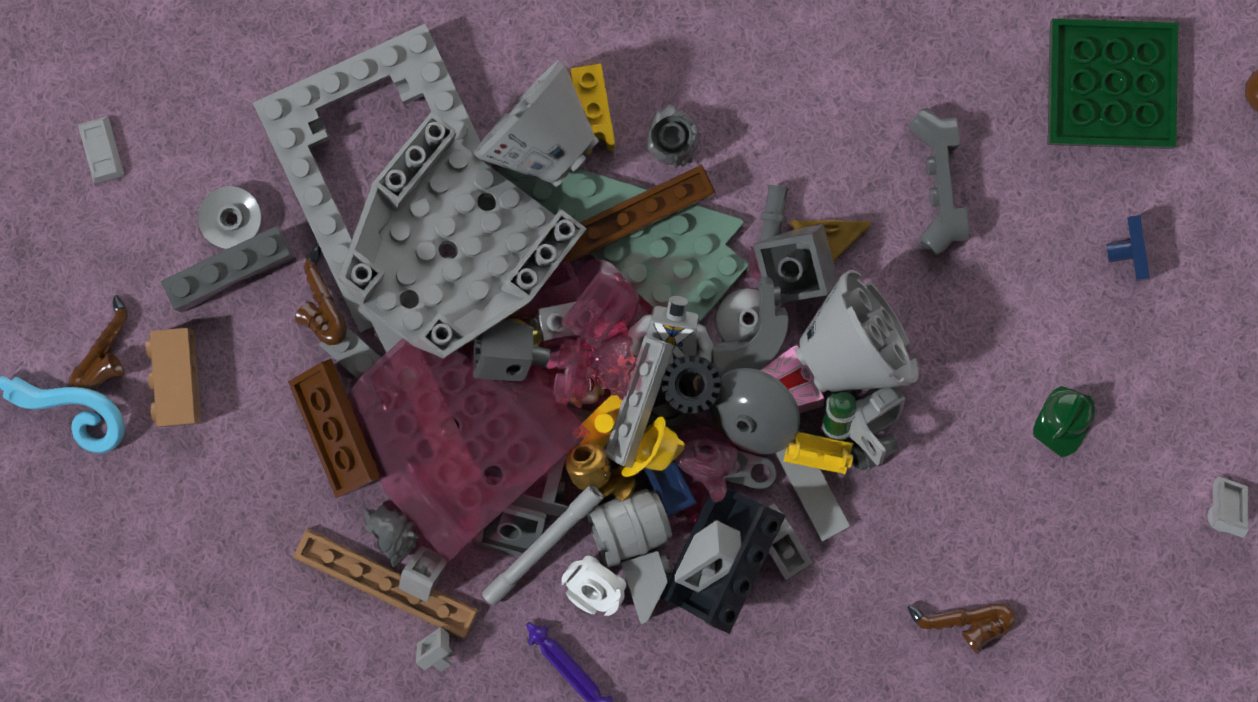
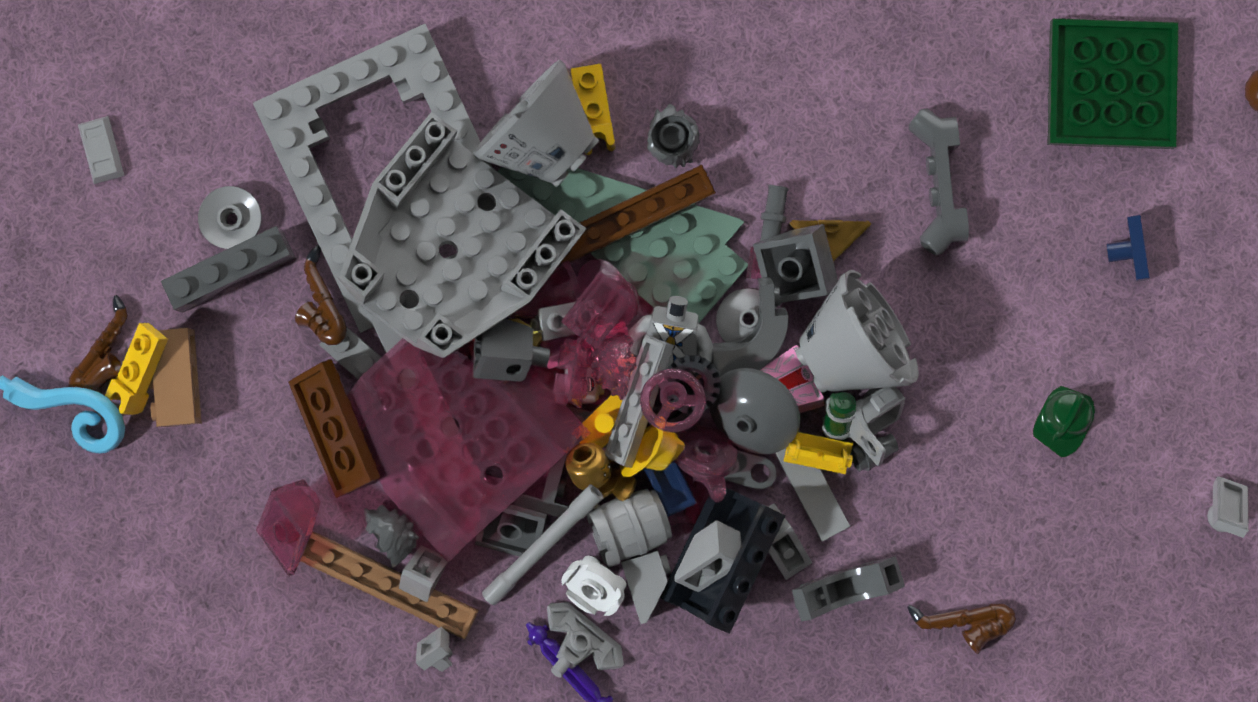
(137, 370): none -> yellow plate
(289, 522): none -> clear pink slope
(581, 640): none -> light grey piece
(673, 388): none -> clear pink piece
(847, 587): none -> dark grey arch

